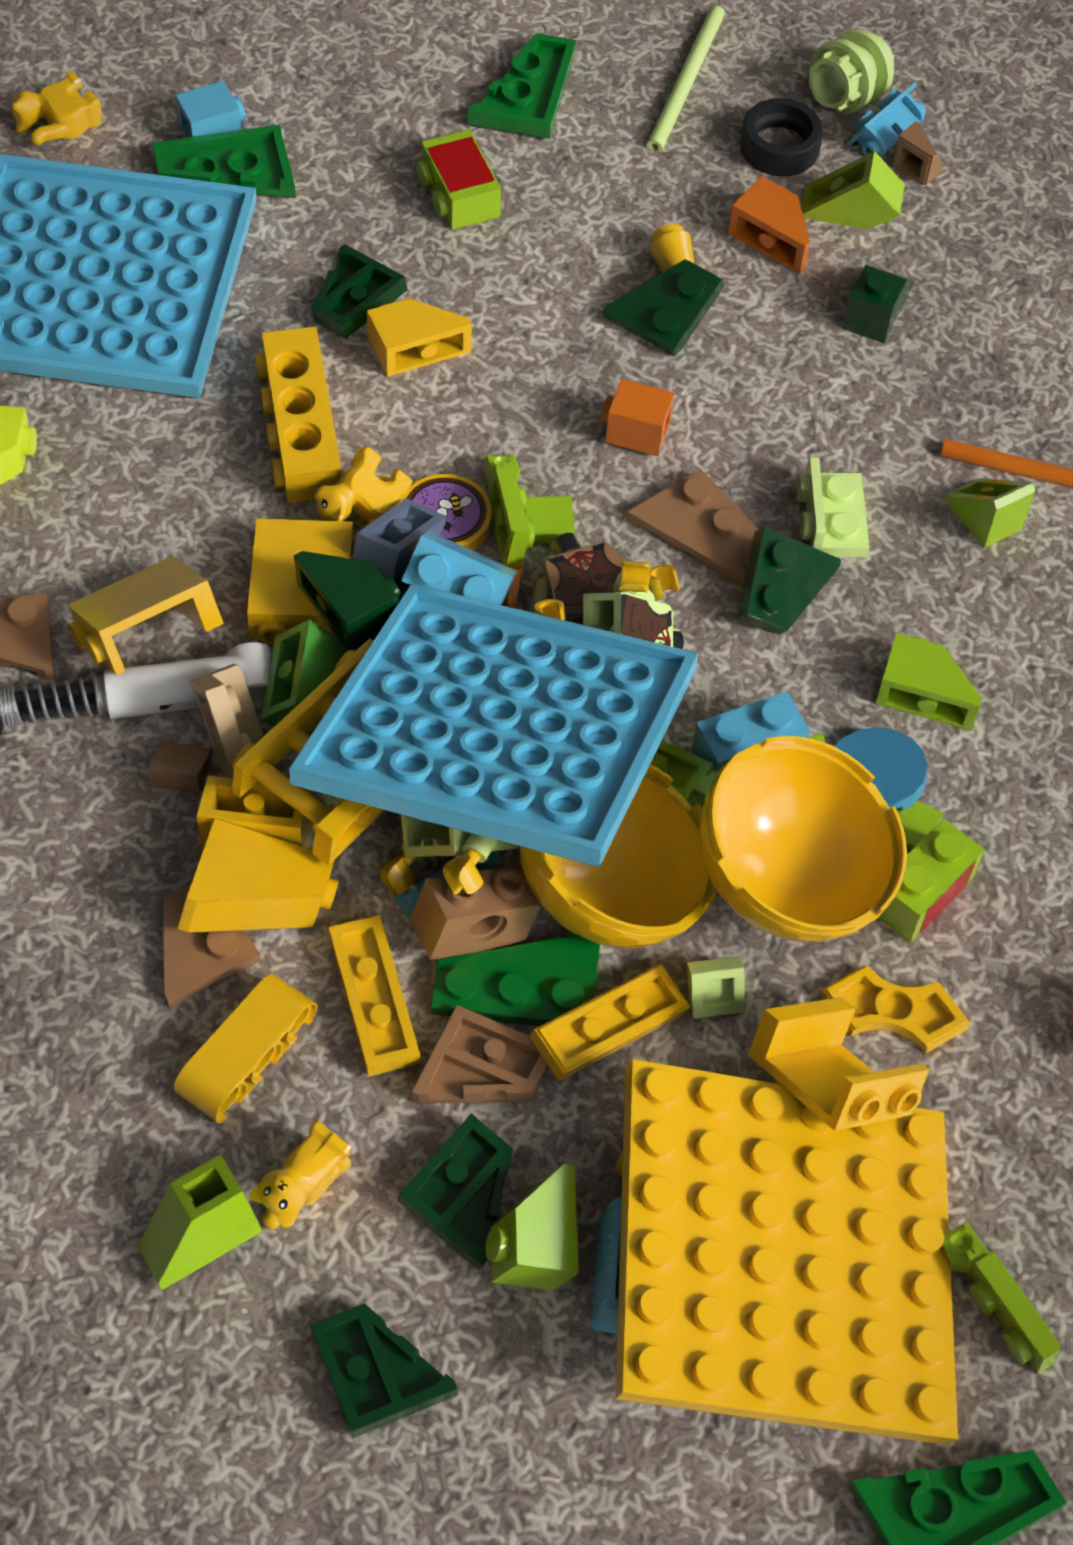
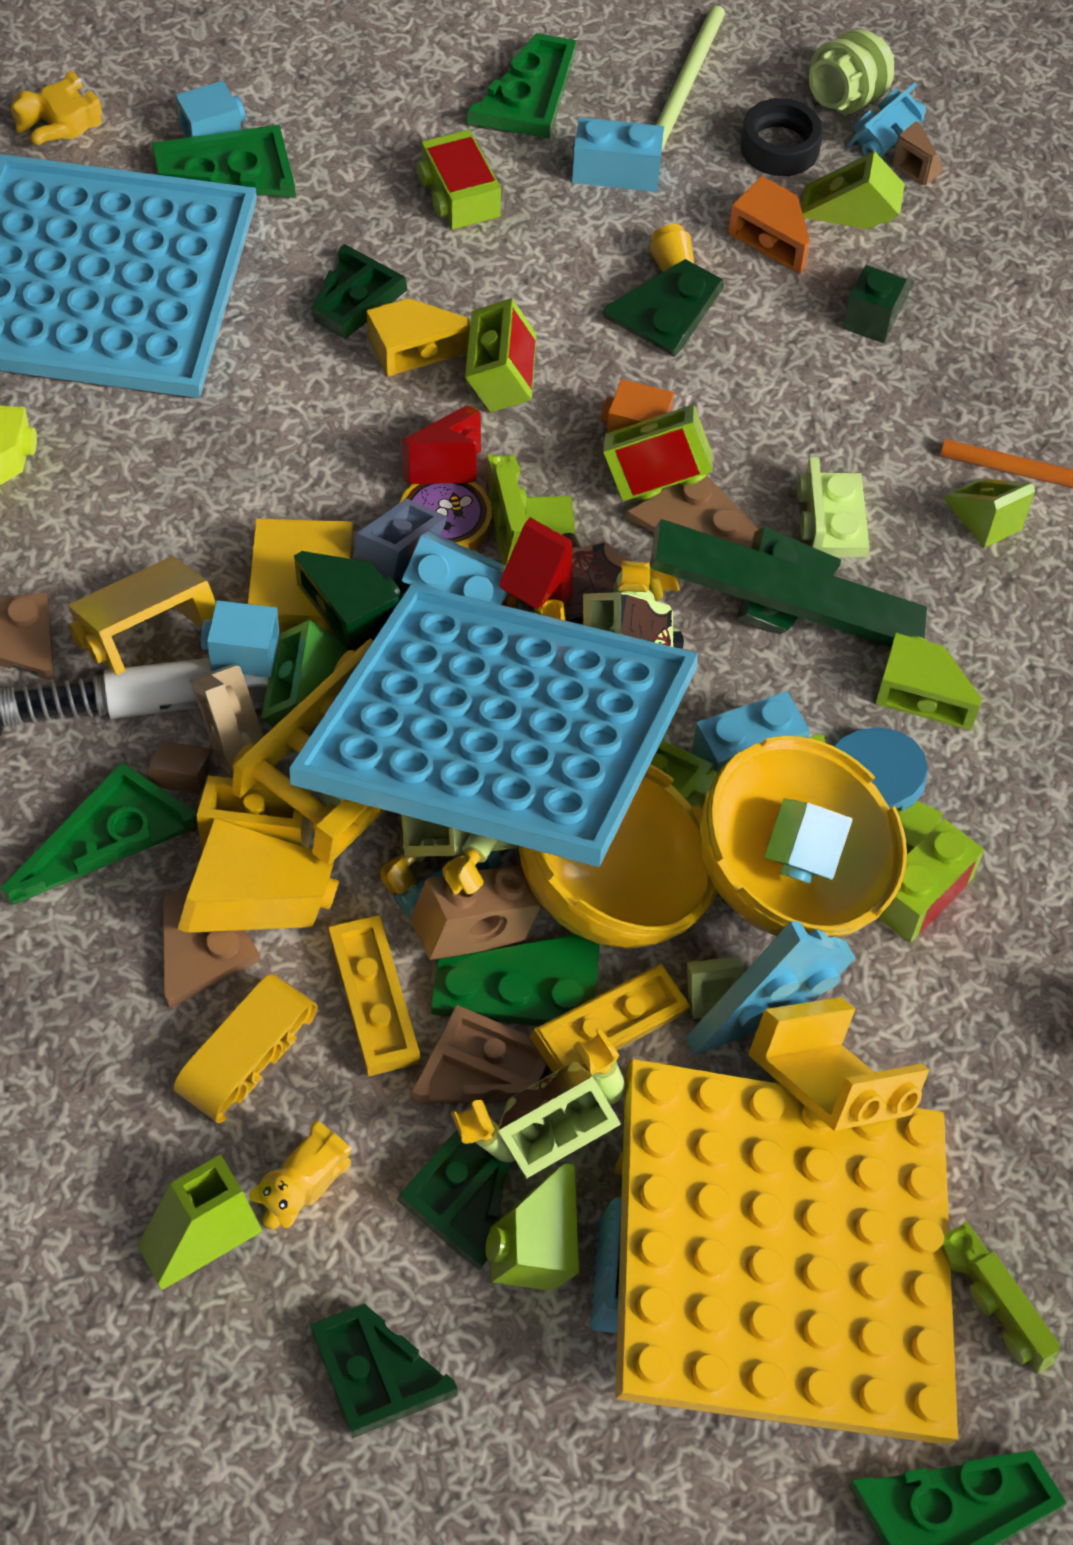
(111, 824): none -> green wing
(242, 636): none -> medium azure brick
(300, 411): yellow brick -> none
(362, 490): yellow animal -> none
(444, 450): none -> red slope
(501, 355): none -> lime brick
(539, 566): none -> red slope
(553, 1113): none -> yellowish green torso
(617, 154): none -> medium azure brick
(658, 454): none -> brick
(784, 585): none -> dark green tile
(788, 972): none -> medium azure wing
(807, 840): none -> brick
(918, 1013): yellow tile -> none

